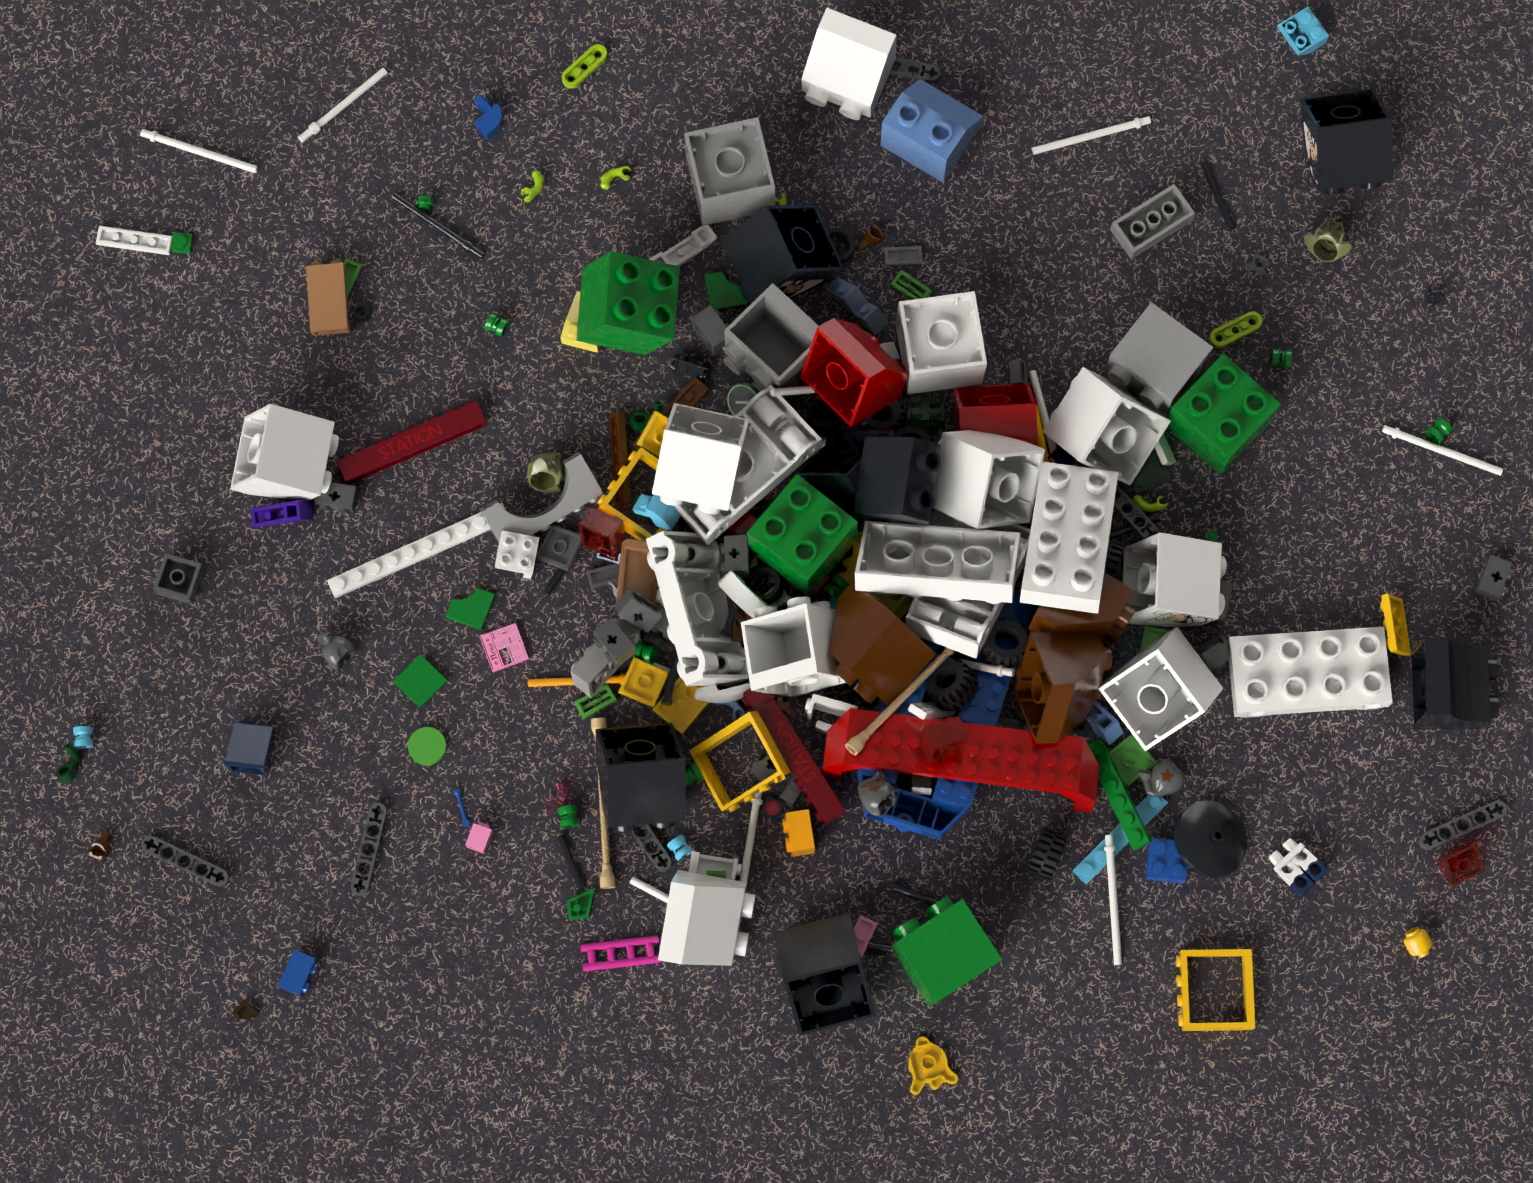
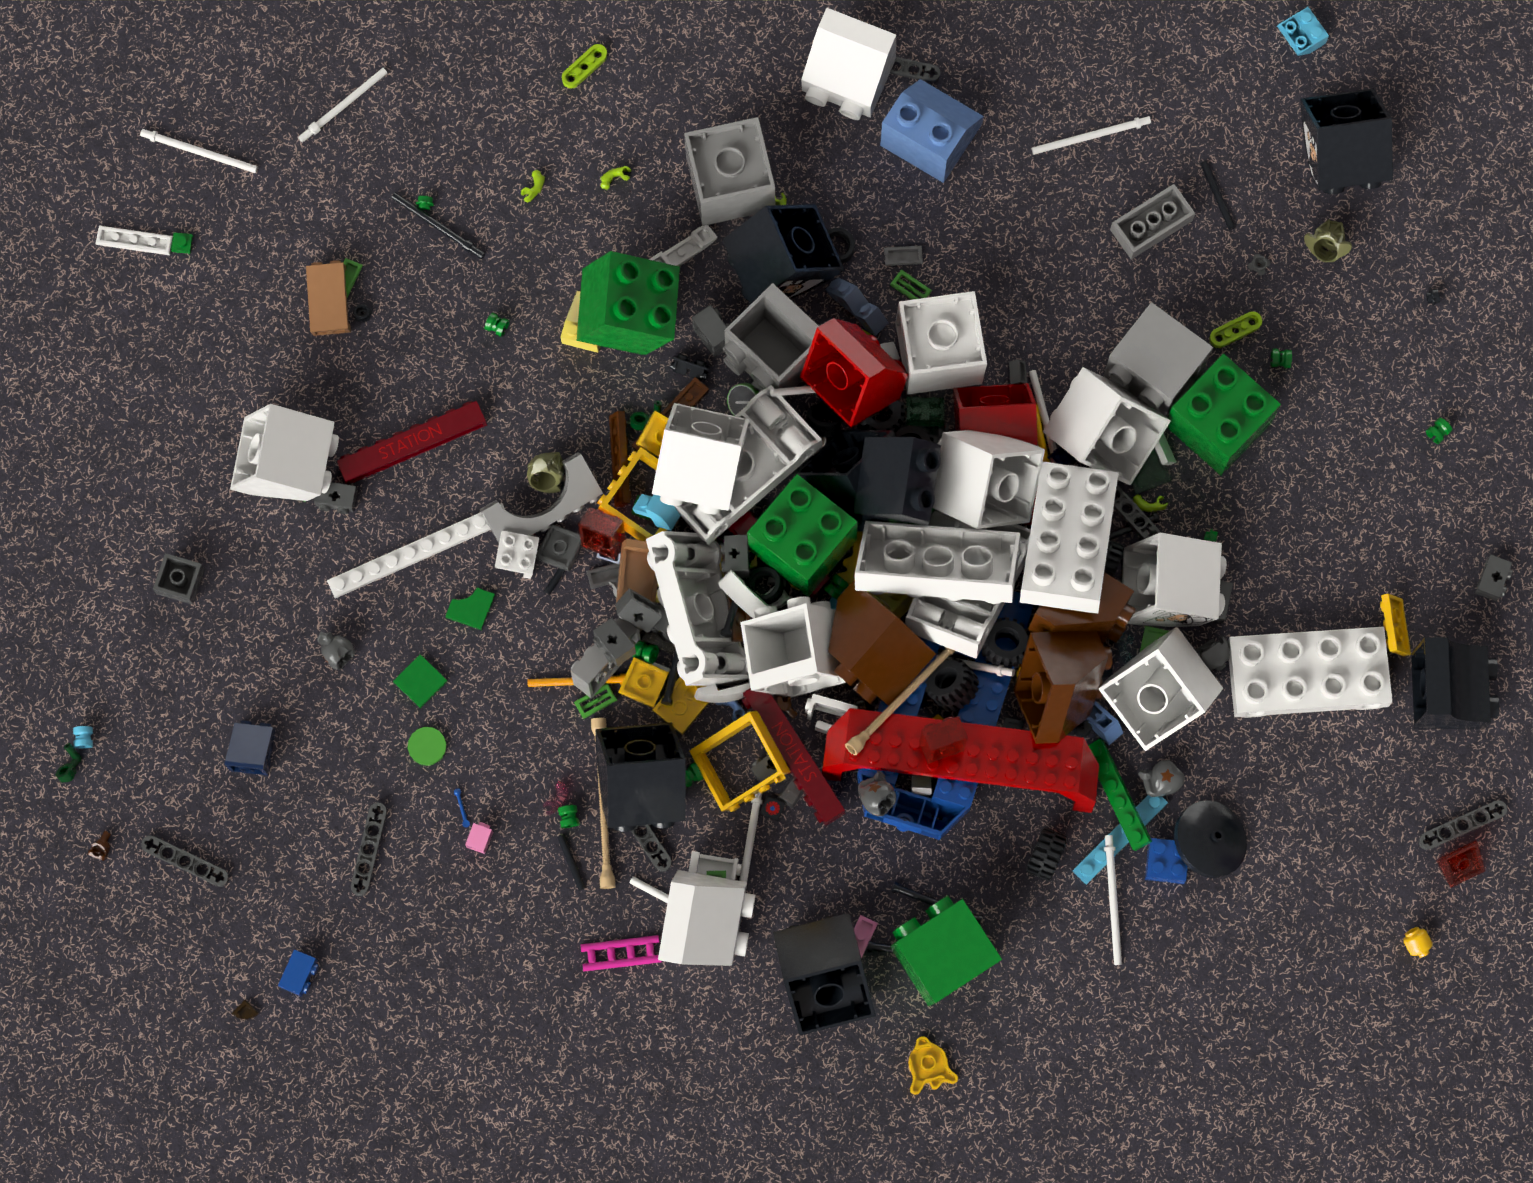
(282, 513): dark purple slope -> none
(491, 120): blue brick -> none
(504, 647): bright pink tile -> none
(580, 905): green piece -> none
(680, 847): medium azure wheel -> none
(723, 293): green tile -> none
(800, 834): light orange brick -> none
(871, 237): reddish brown piece -> none
(929, 710): white tile -> none
(1130, 759): bright green tile -> none
(1248, 990): yellow window -> none
(1298, 868): white hips -> none
(1395, 432): white bar -> none

